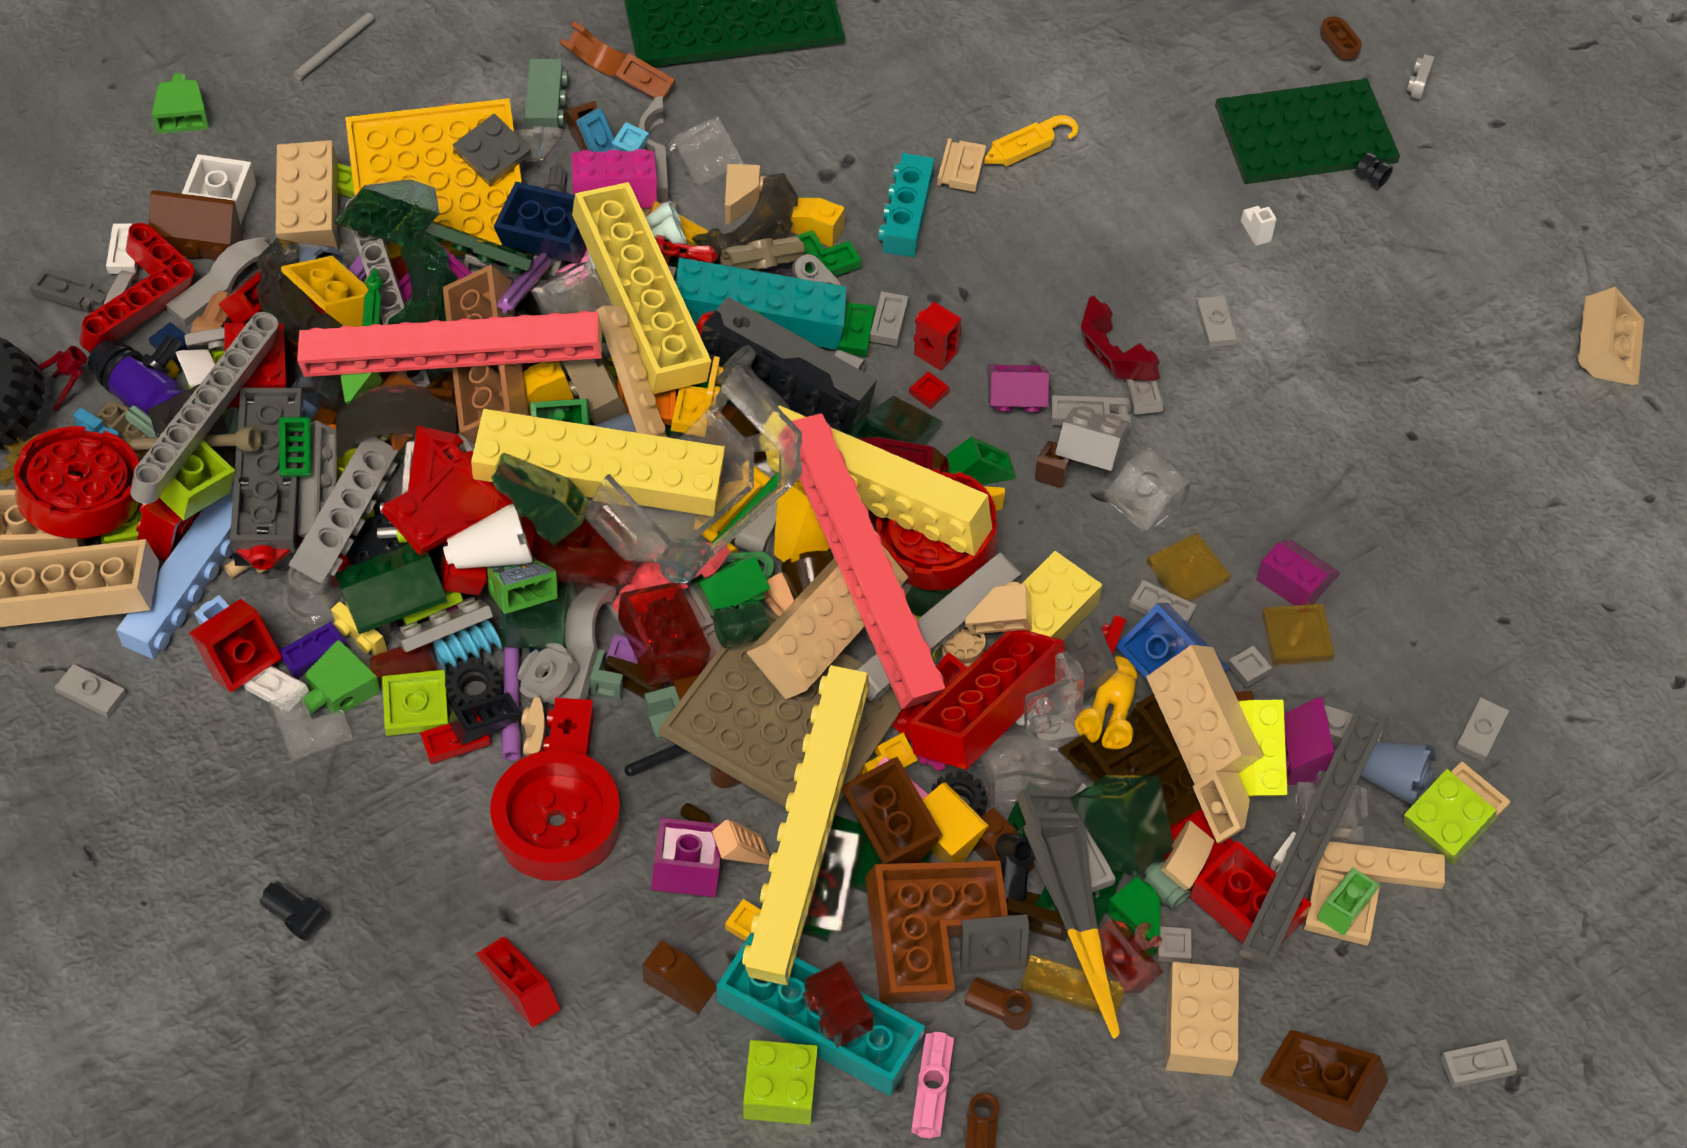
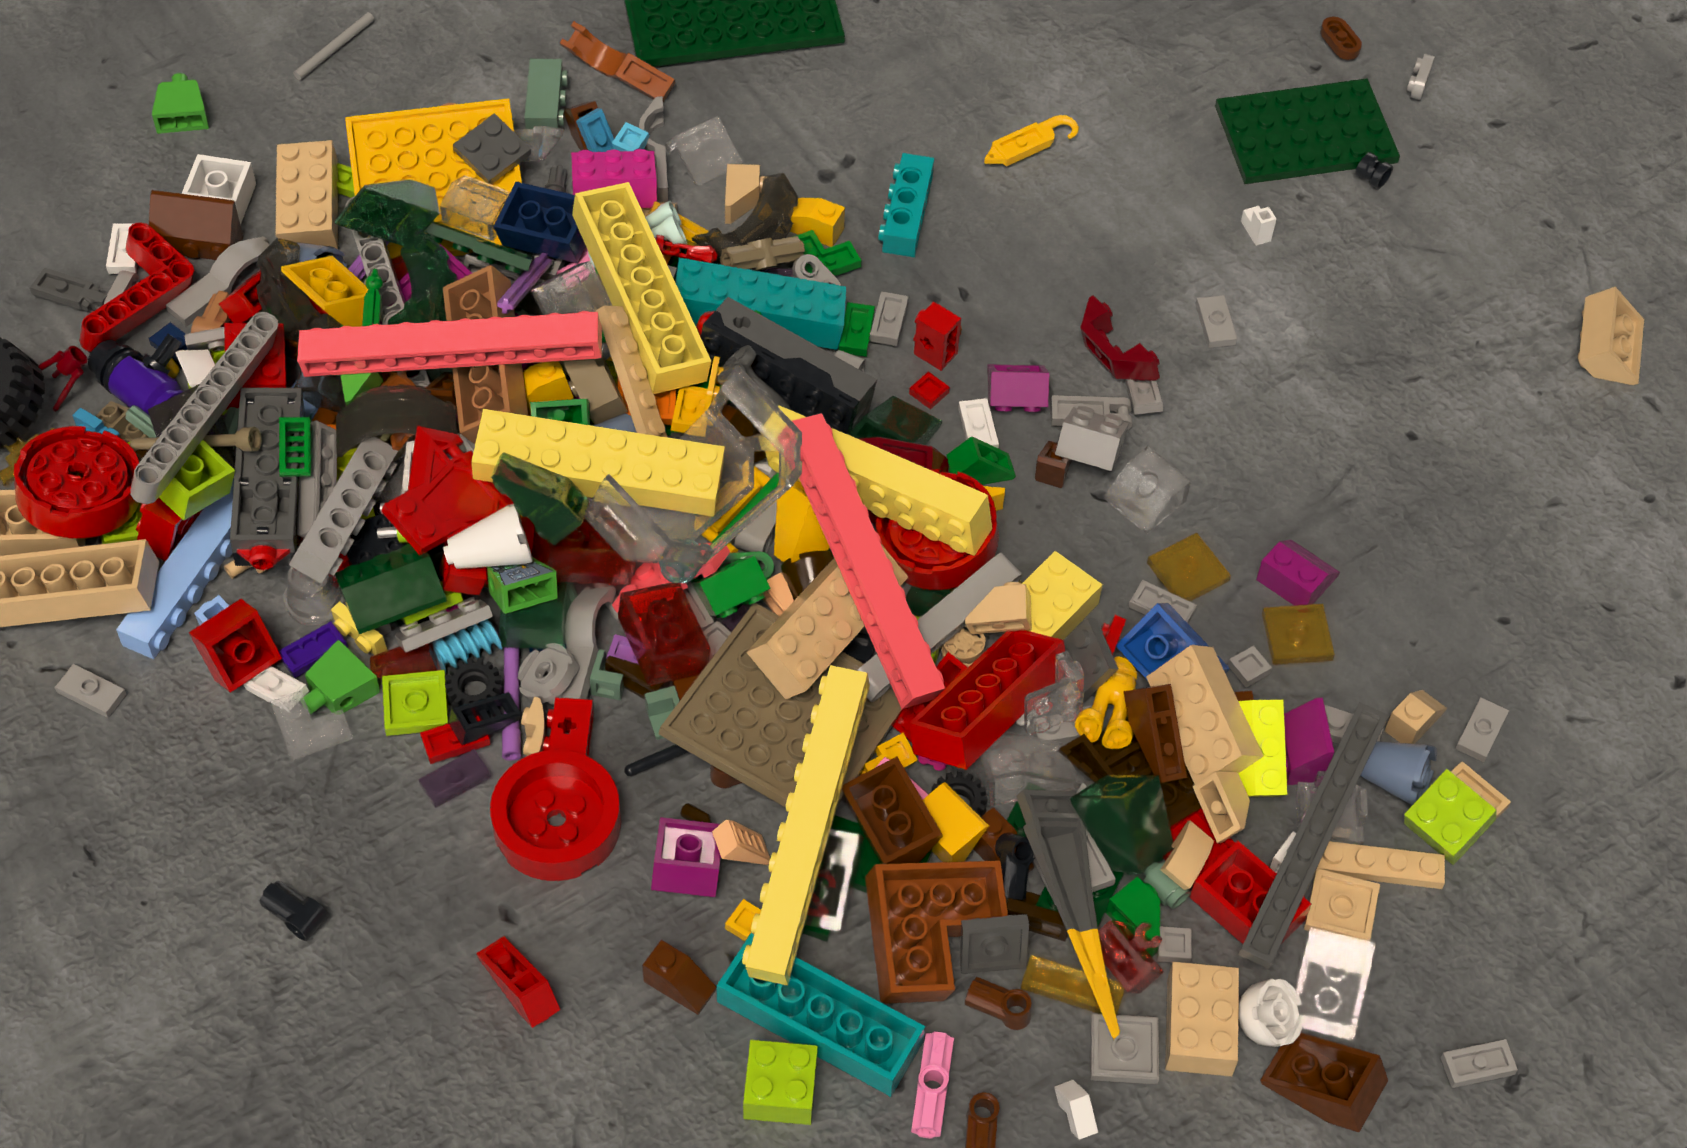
(454, 778): none -> clear purple plate
(473, 206): none -> clear slope
(735, 624): clear green wheel -> none
(838, 1004): clear red brick -> none
(860, 648): none -> black plate
(962, 165): tan plate -> none
(978, 421): none -> white plate
(1077, 1105): none -> white piece
(1128, 1057): none -> light grey plate
(1155, 725): none -> reddish brown slope
(1270, 1013): none -> white cylinder
(1333, 982): none -> clear slope
(1347, 901): bright green slope -> none
(1414, 717): none -> tan slope

